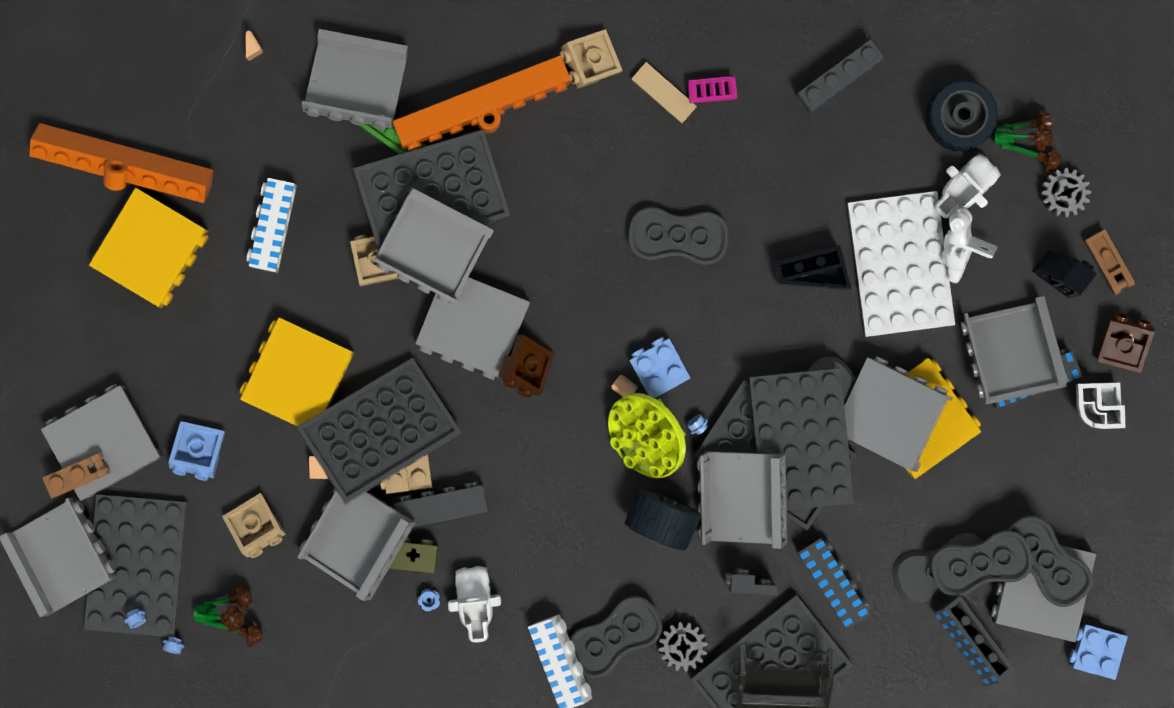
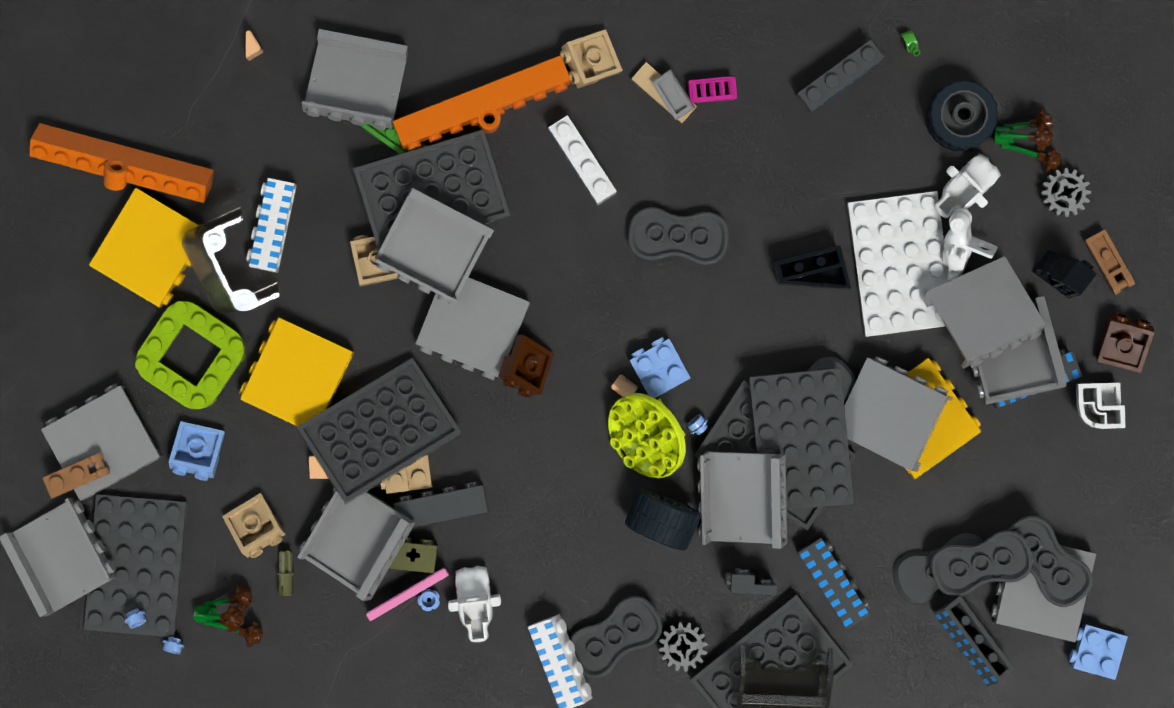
(163, 335): none -> lime plate
(199, 247): none -> clear smoke windscreen
(285, 573): none -> olive axle
(408, 593): none -> bright pink tile
(582, 160): none -> white brick
(673, 94): none -> light grey tile
(911, 42): none -> bright green piece
(986, 311): none -> light grey panel

